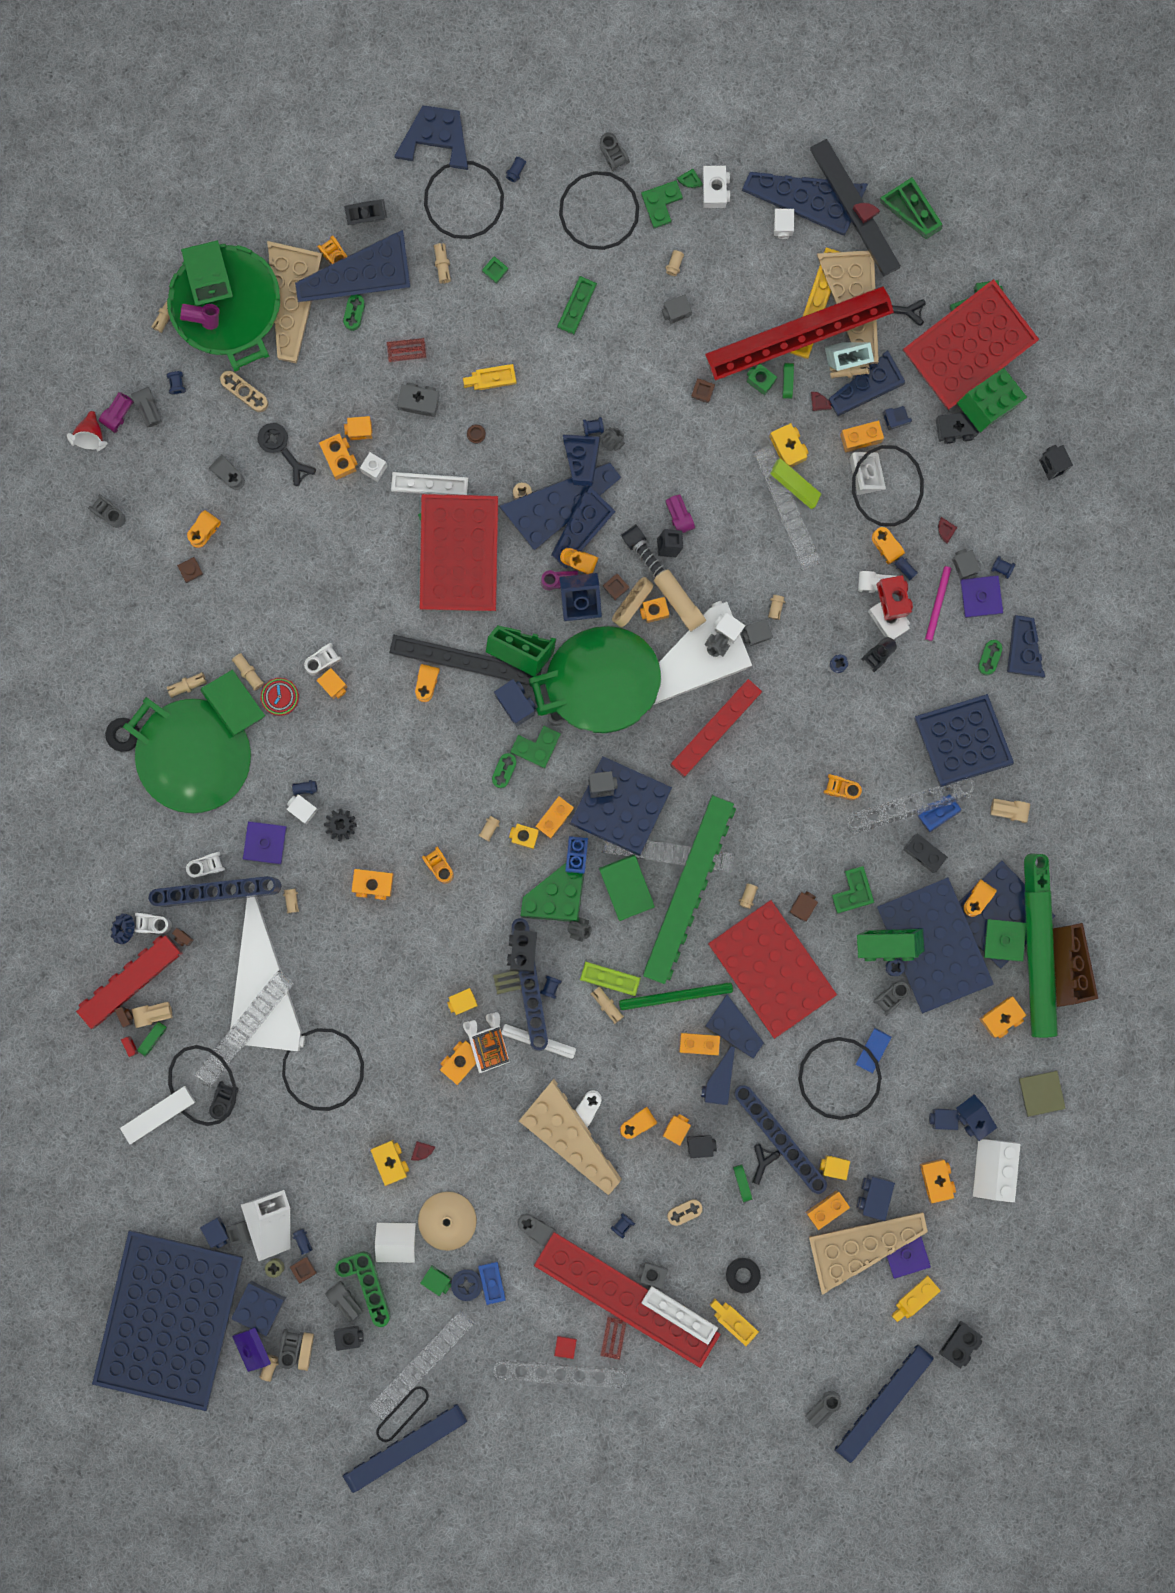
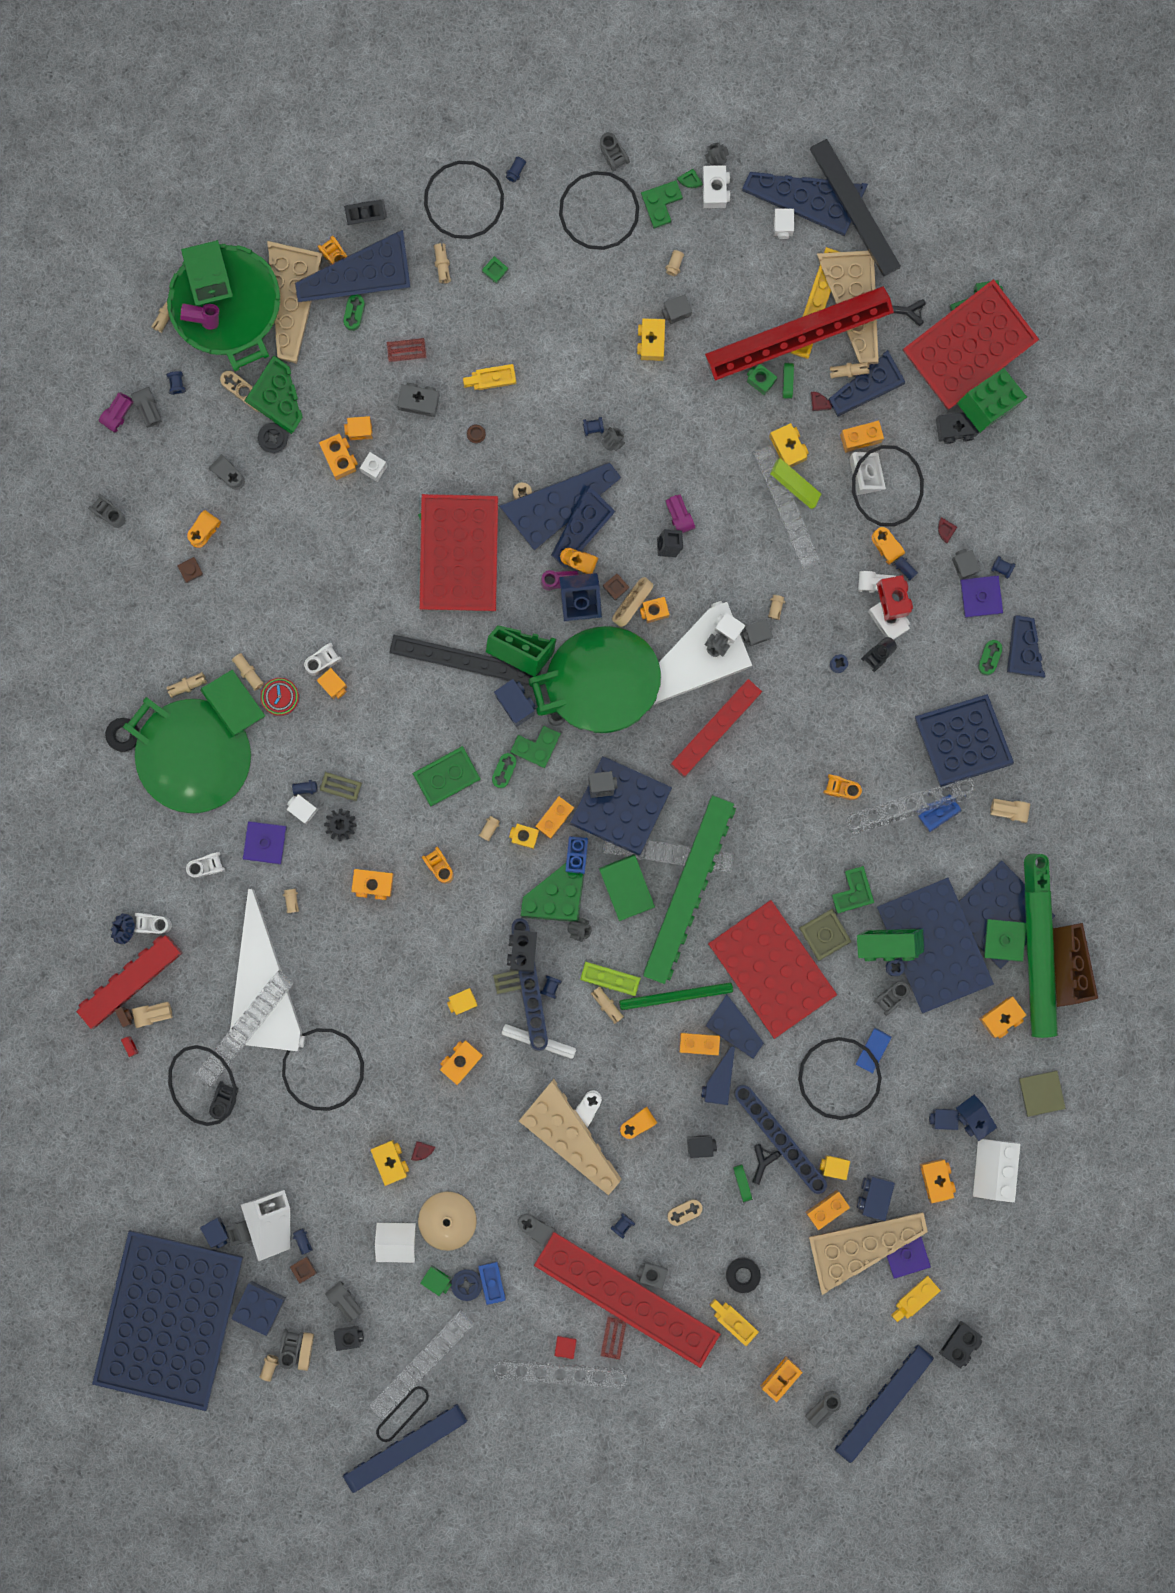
(88, 434): hat -> none
(152, 1039): green beam -> none
(157, 1115): white tile -> none
(182, 938): reddish brown plate -> none
(206, 895): dark blue beam -> none
(251, 1349): dark purple plate -> none
(270, 1272): olive bush -> none
(276, 395): none -> green plate
(297, 467): black piece -> none
(356, 791): none -> olive tile
(367, 1289): green beam -> none
(426, 679): light orange piece -> none
(429, 484): white tile -> none
(436, 128): dark blue wing -> none
(446, 776): none -> green tile
(487, 1044): flag -> none
(577, 305): green tile -> none
(582, 457): dark blue wing -> none
(655, 350): none -> yellow brick
(664, 580): tan piece -> none
(677, 1129): light orange brick -> none
(679, 1315): white tile -> none
(703, 390): reddish brown plate -> none
(716, 154): none -> dark grey gear
(748, 896): tan pin -> none
(781, 1379): none -> light orange brick
(803, 906): reddish brown brick -> none
(825, 934): none -> olive tile
(848, 354): light aqua slope -> none
(866, 211): dark red tile -> none
(896, 417): dark blue panel -> none
(913, 208): green wedge -> none
(925, 853): black brick -> none
(938, 603): dark pink bar -> none
(981, 896): light orange piece -> none
(1055, 461): black brick -> none

